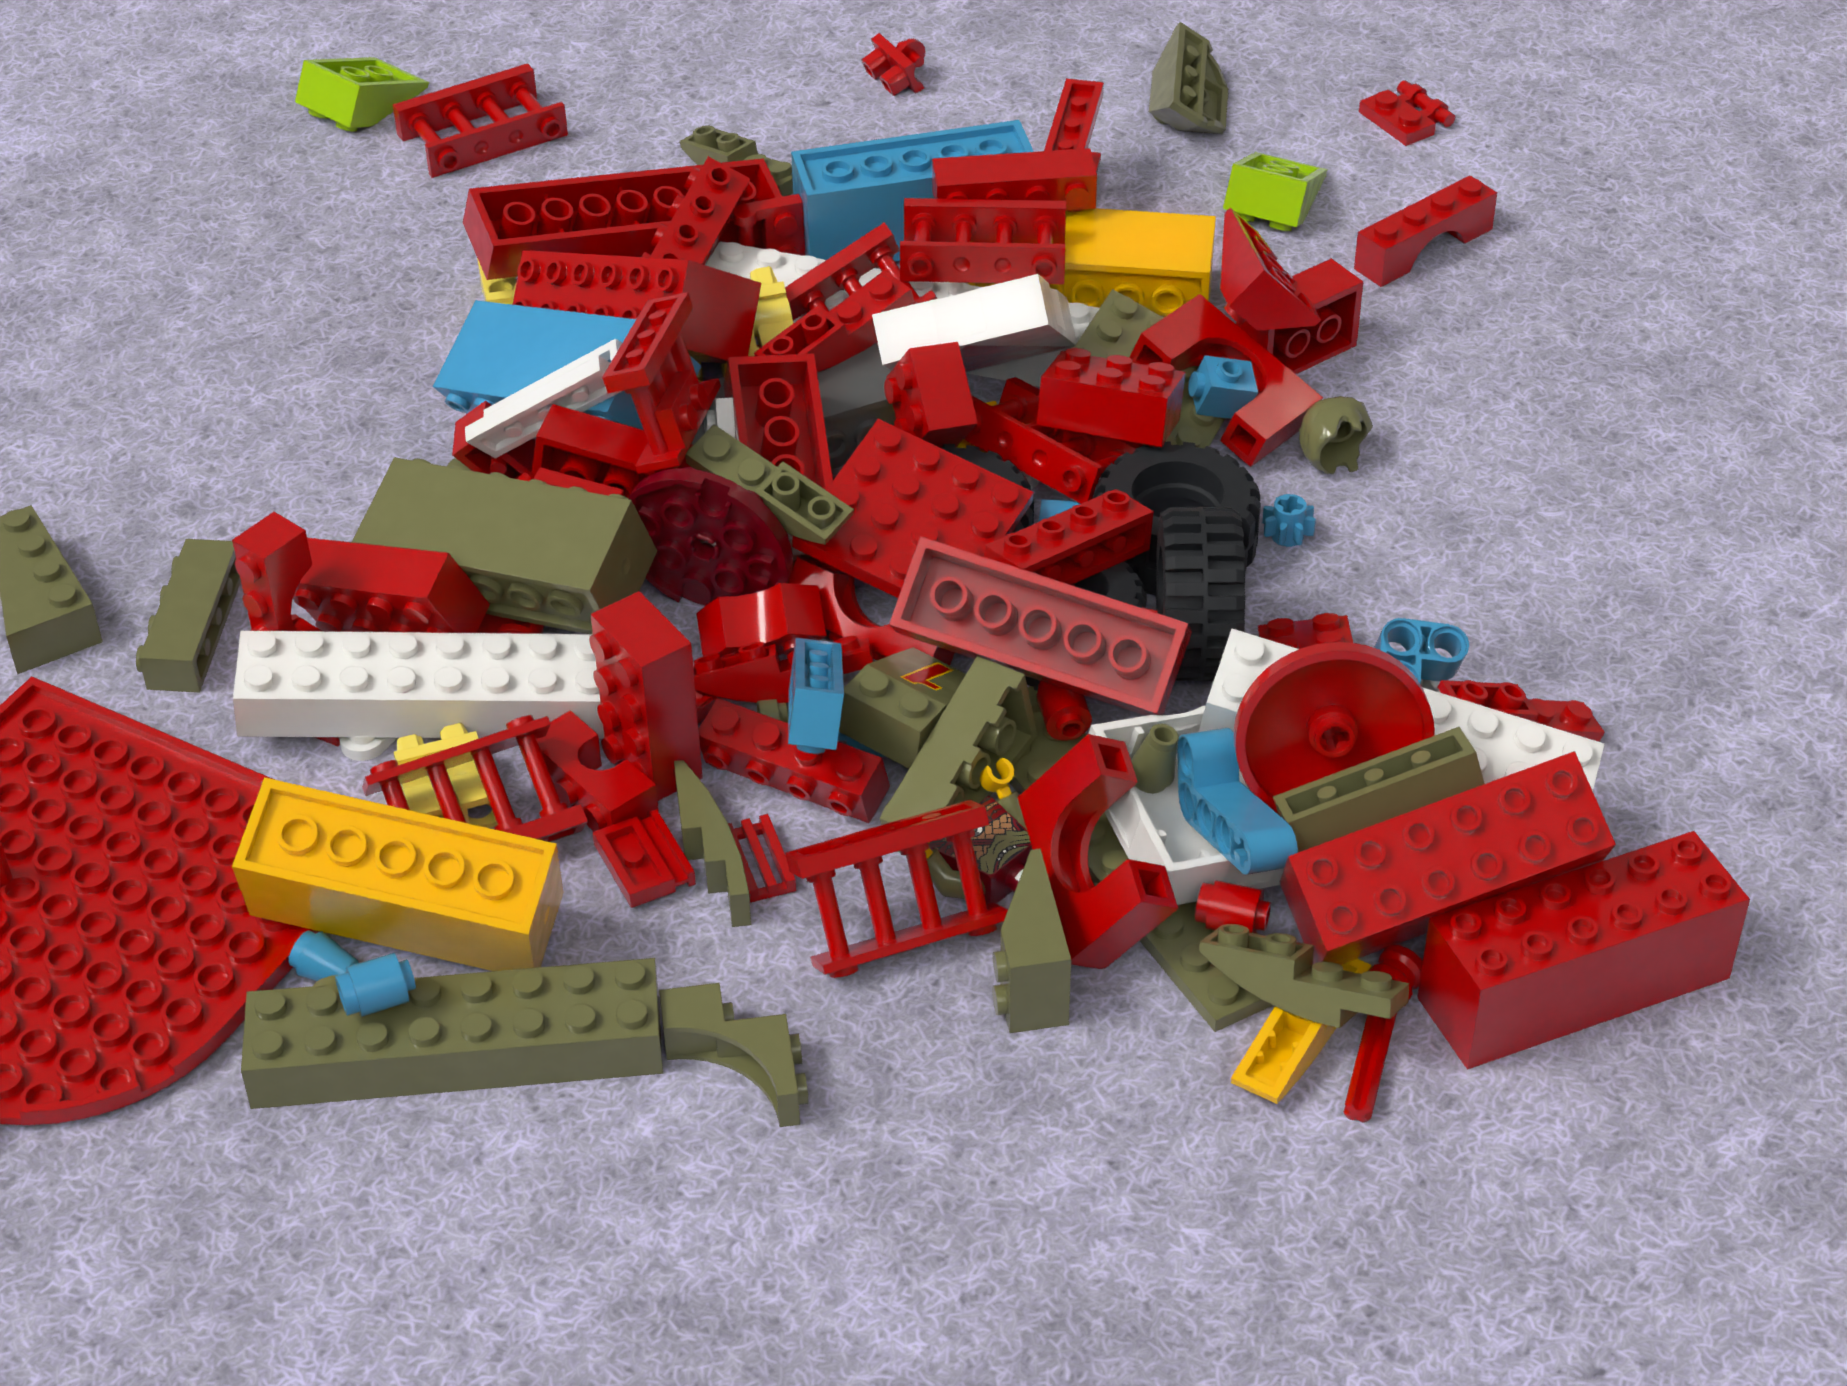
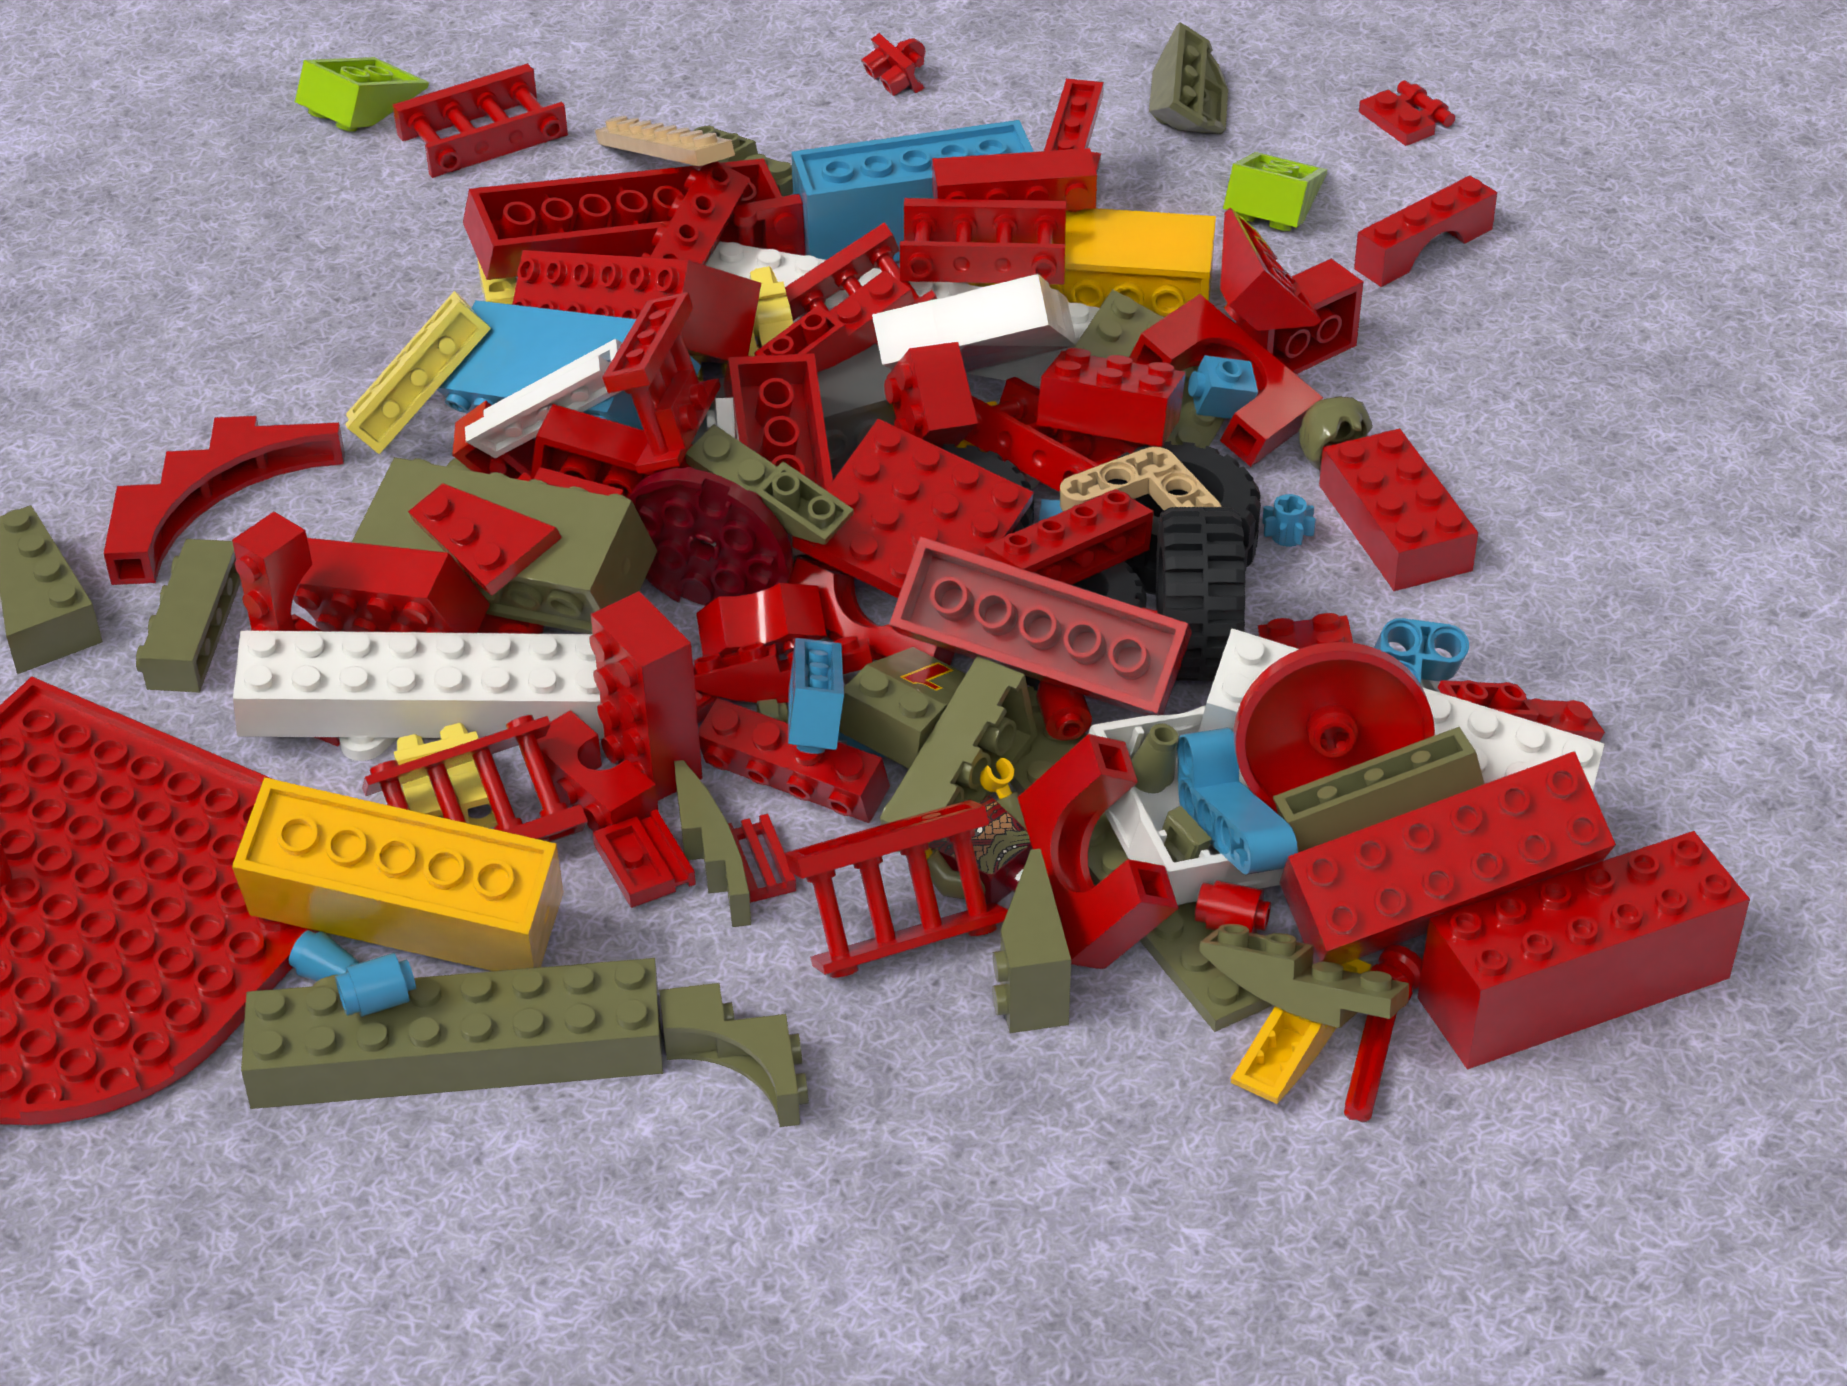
(240, 454): none -> red arch
(416, 373): none -> light yellow fence
(483, 536): none -> red wing
(664, 142): none -> tan plate
(1147, 472): none -> tan beam
(1184, 836): none -> olive tile
(1398, 509): none -> red brick

